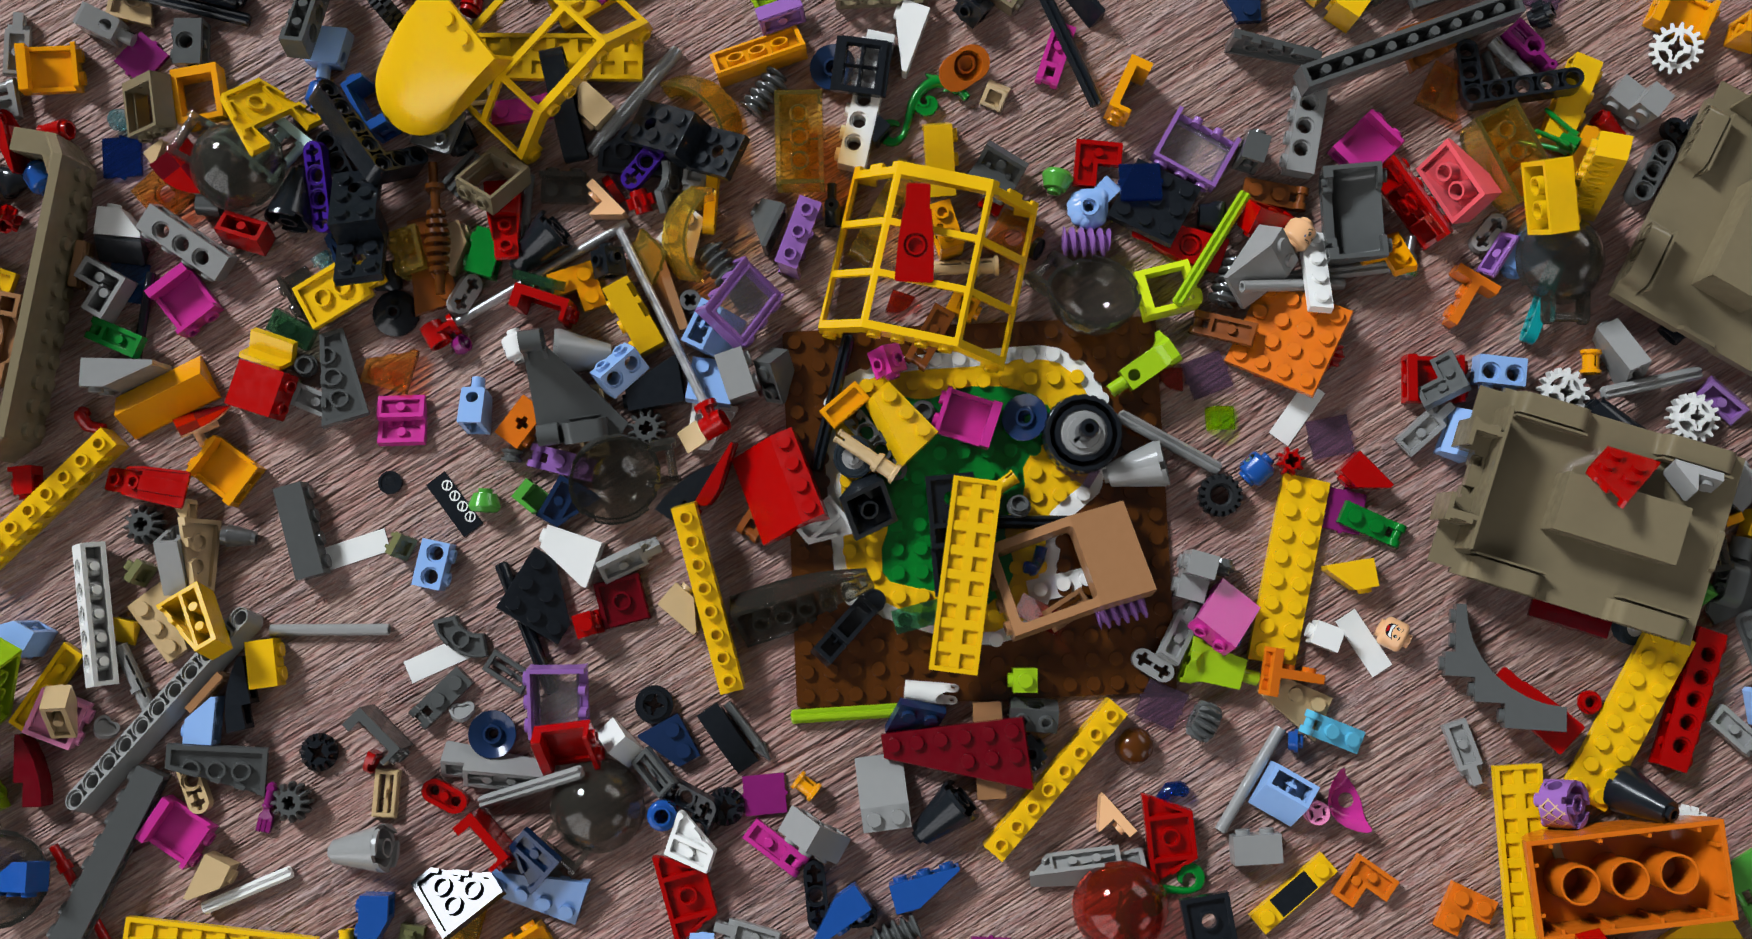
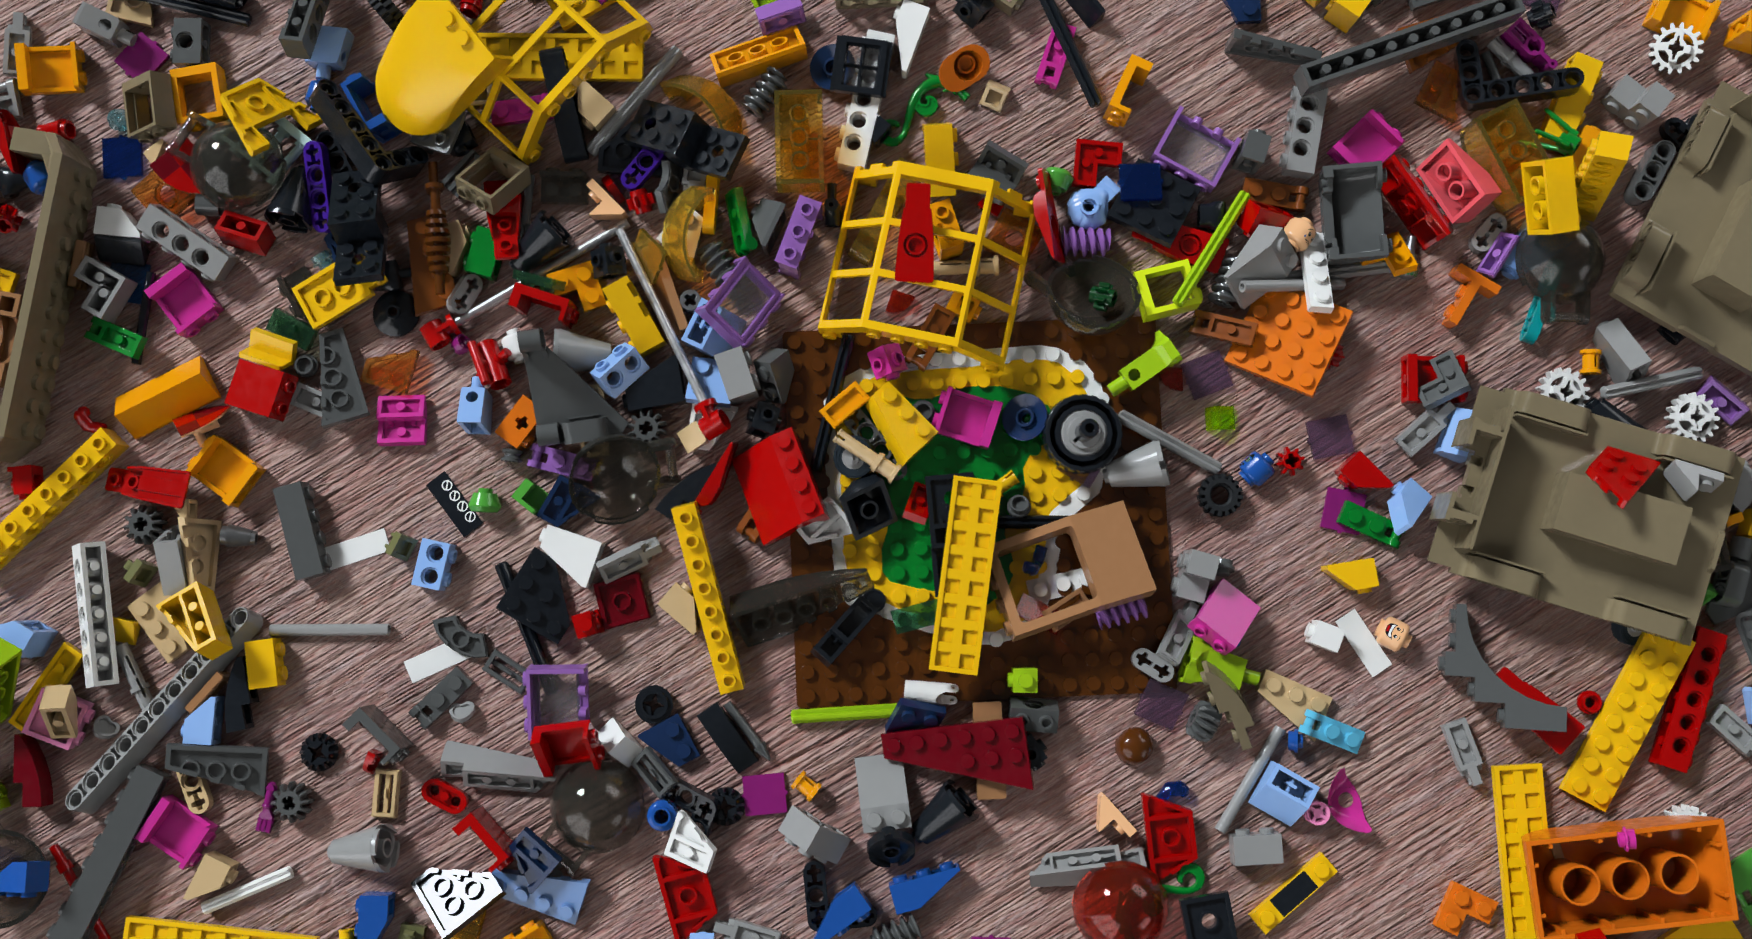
(118, 375): light grey slope -> none
(390, 482): black piece -> none
(407, 251): clear yellow bracket -> none
(480, 734): dark blue dish -> none
(490, 363): none -> red pin
(531, 786): light grey axle -> none
(740, 222): none -> green plate
(763, 419): none -> black brick
(774, 847): dark pink plate -> none
(891, 847): none -> black plate
(916, 507): none -> red slope
(1037, 248): black piece -> none
(1046, 215): none -> red piece
(1054, 779): yellow brick -> none
(1103, 296): none -> dark green gear
(1228, 701): none -> dark tan slope
(1274, 669): orange bracket -> none
(1288, 566): yellow plate -> none
(1295, 416): white sticker -> none
(1362, 875): orange plate -> none
(1406, 504): none -> light blue slope
(1498, 370): light blue brick -> none
(1562, 803): medium lavender brick -> none
(1569, 619): dark red slope -> none
(1606, 122): red cone -> none
(1627, 839): none -> dark pink plate
(1639, 797): black cone -> none

